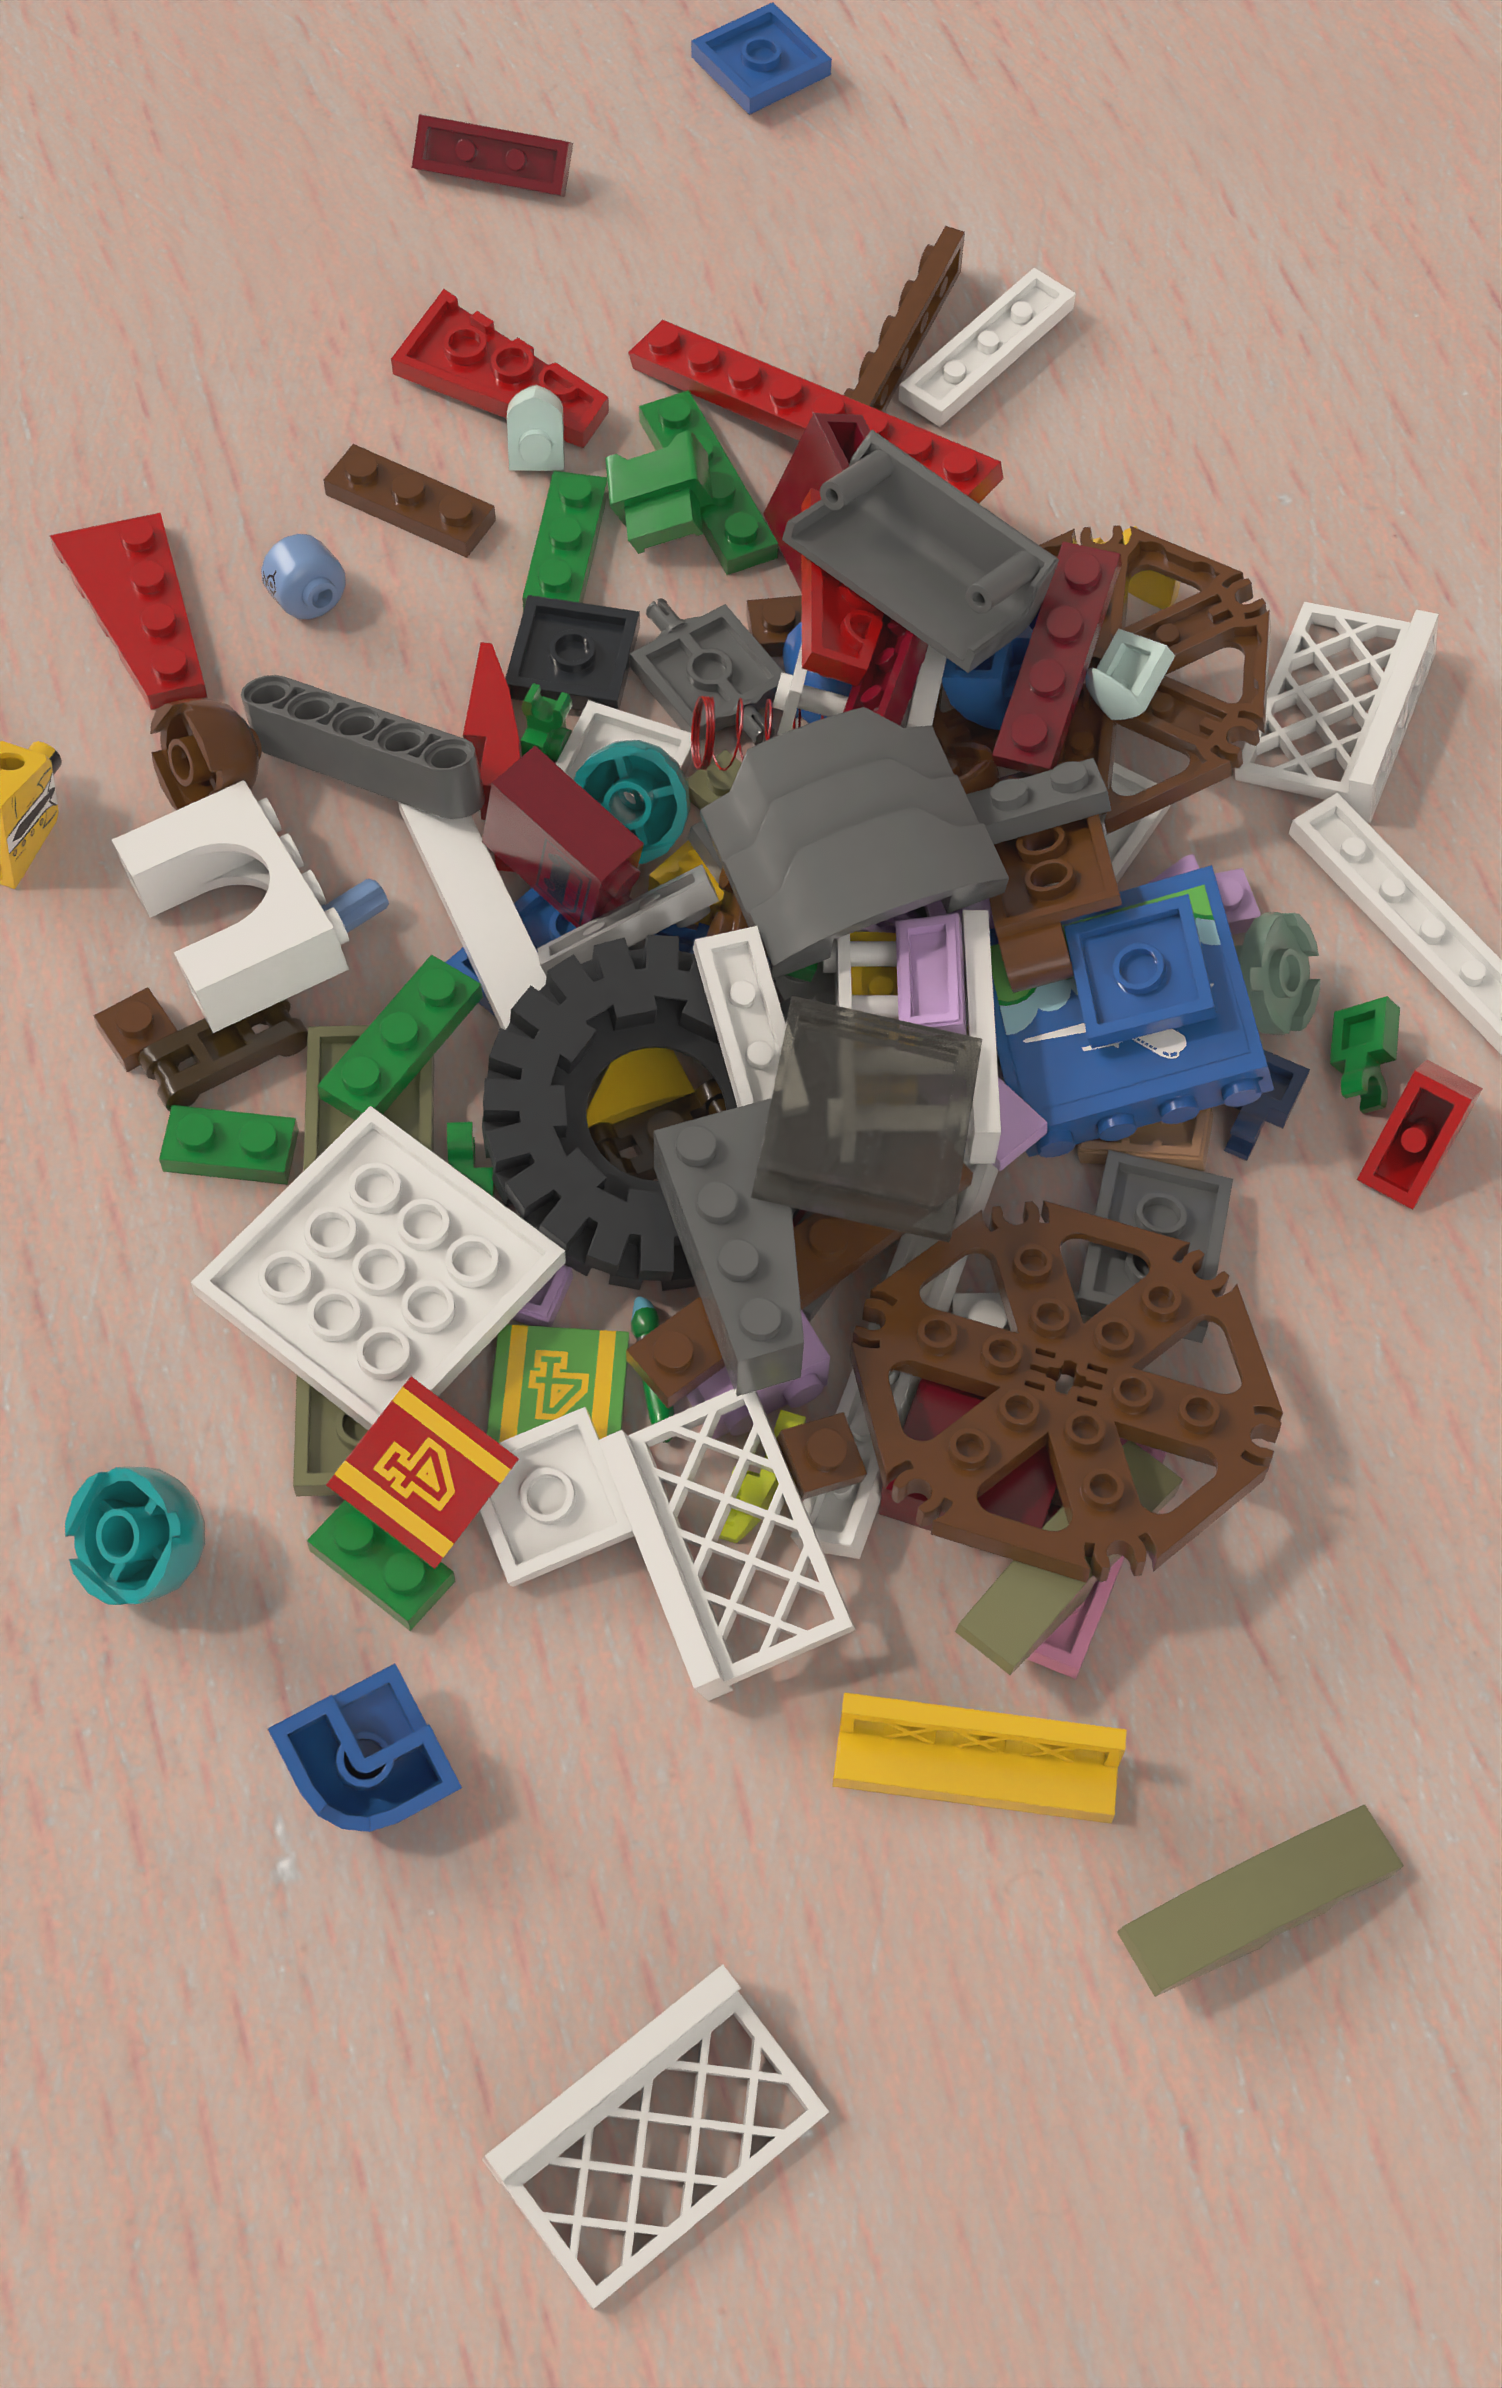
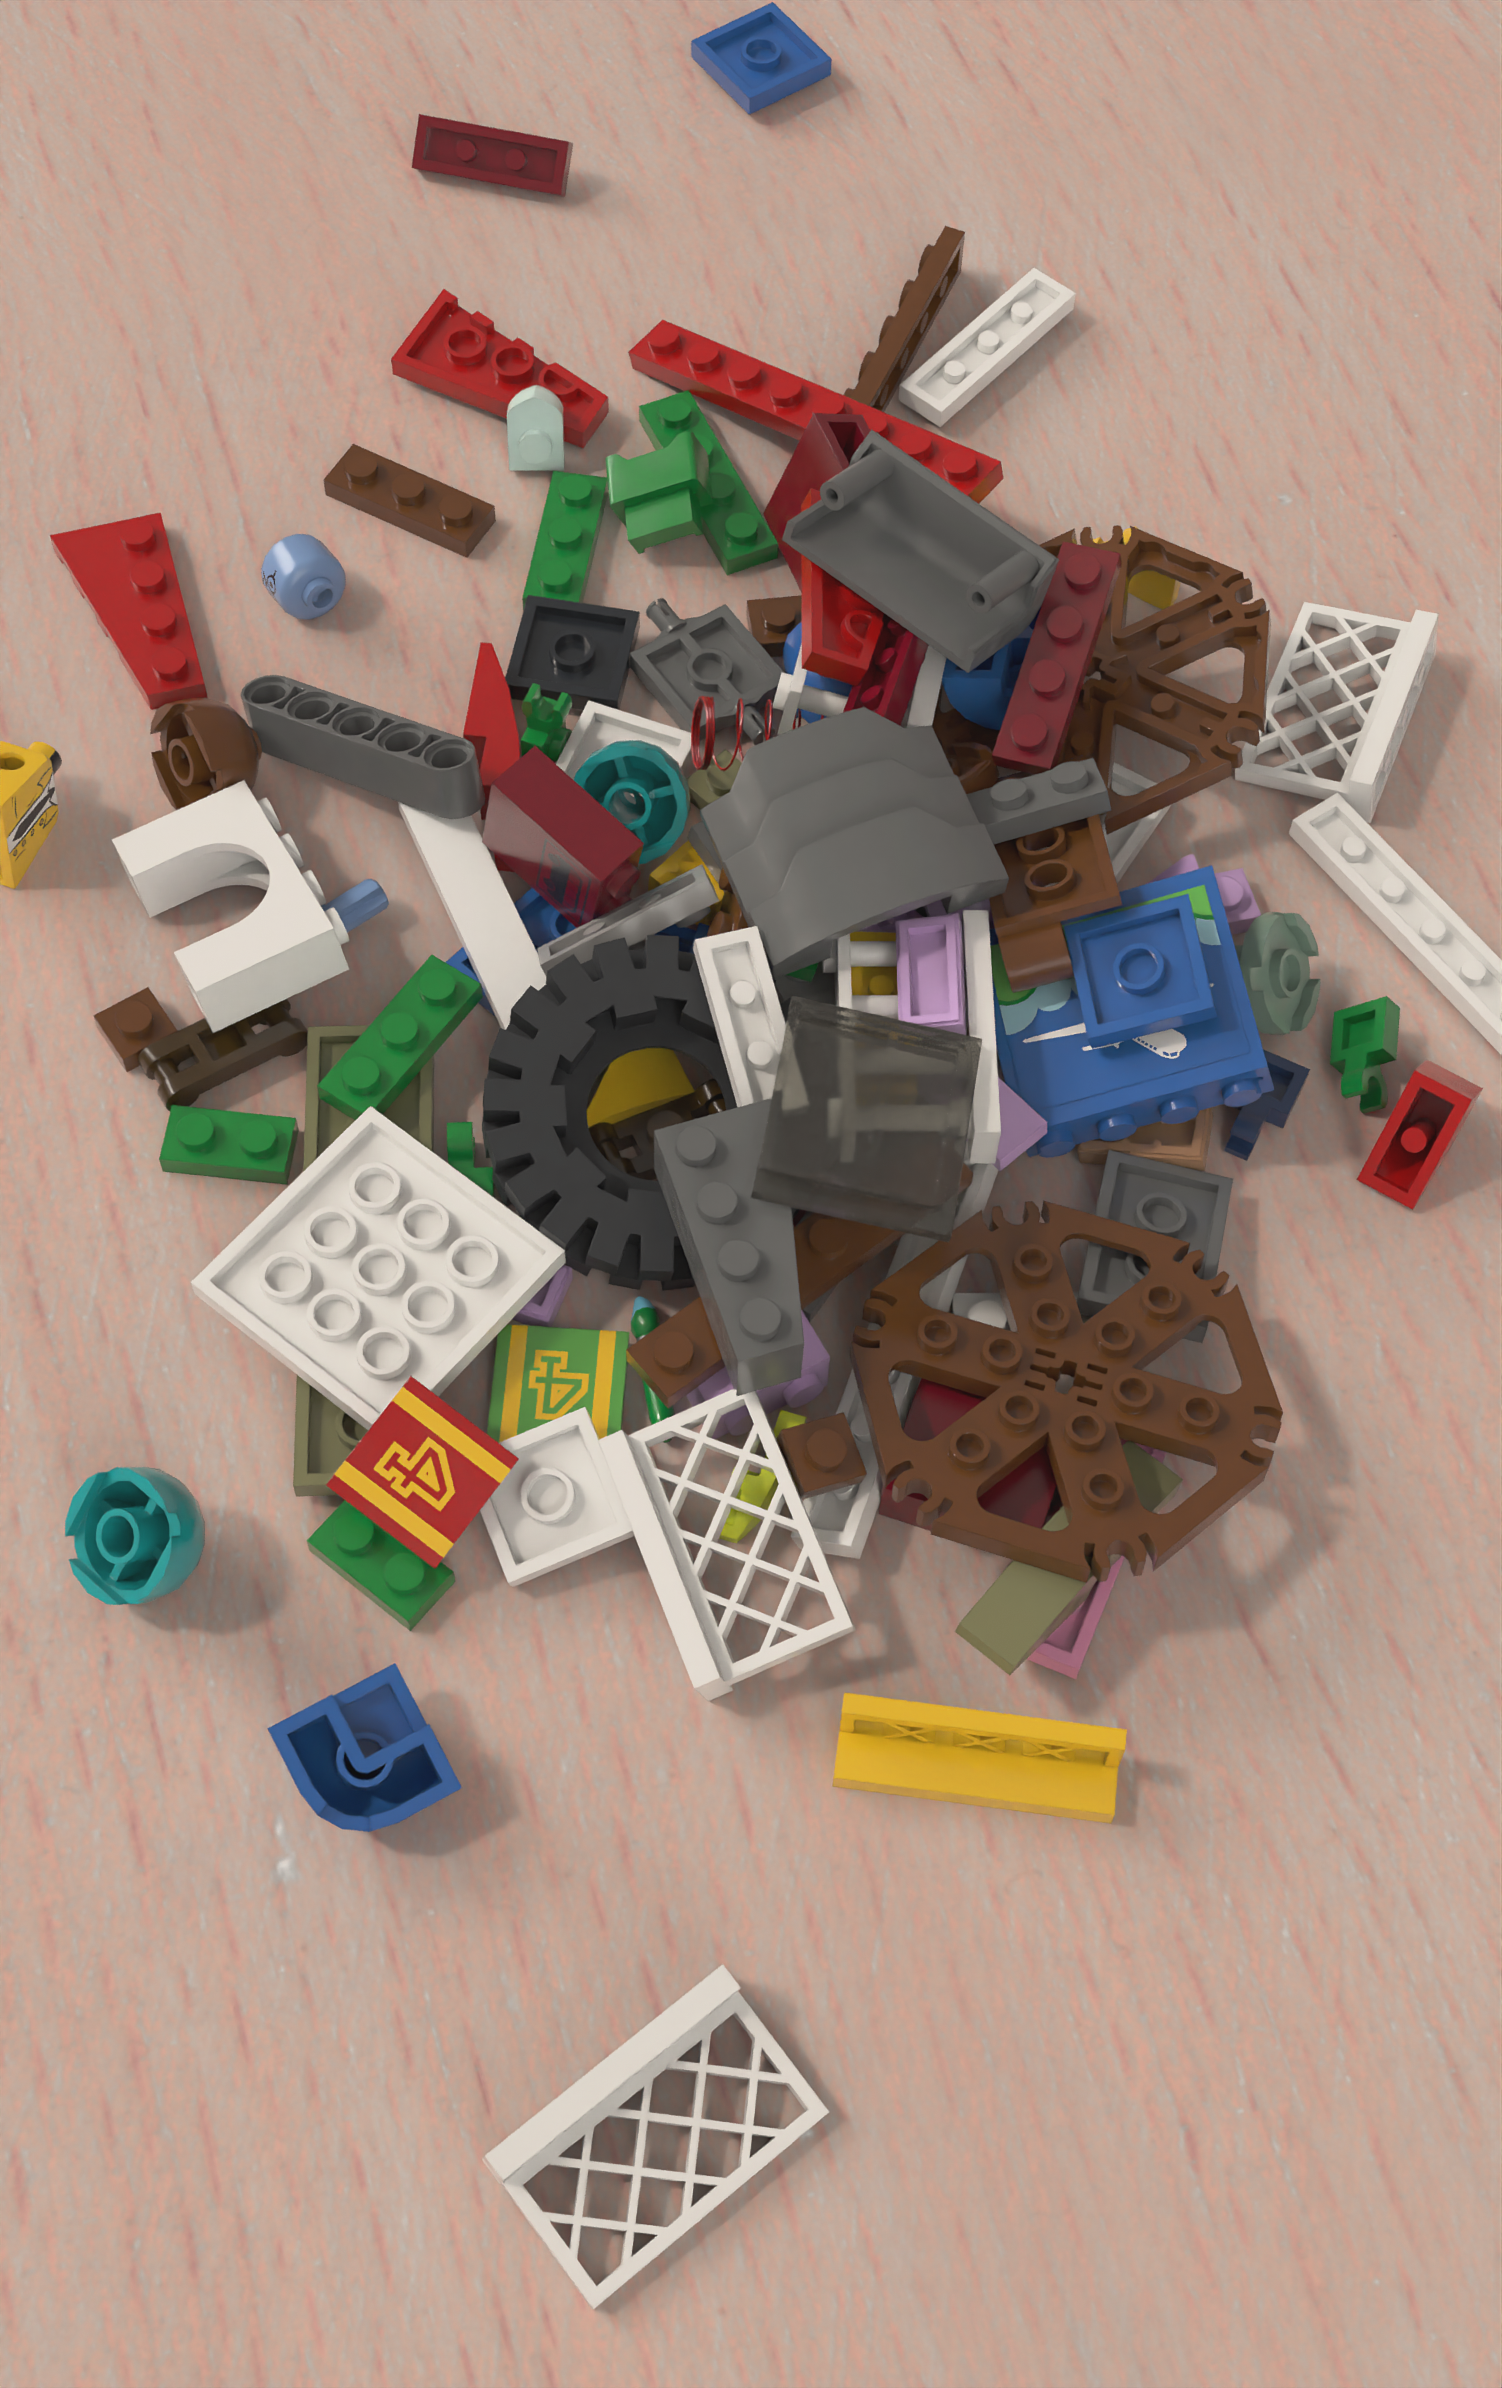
(1128, 675): light aqua plate -> none
(1259, 1900): olive slope -> none

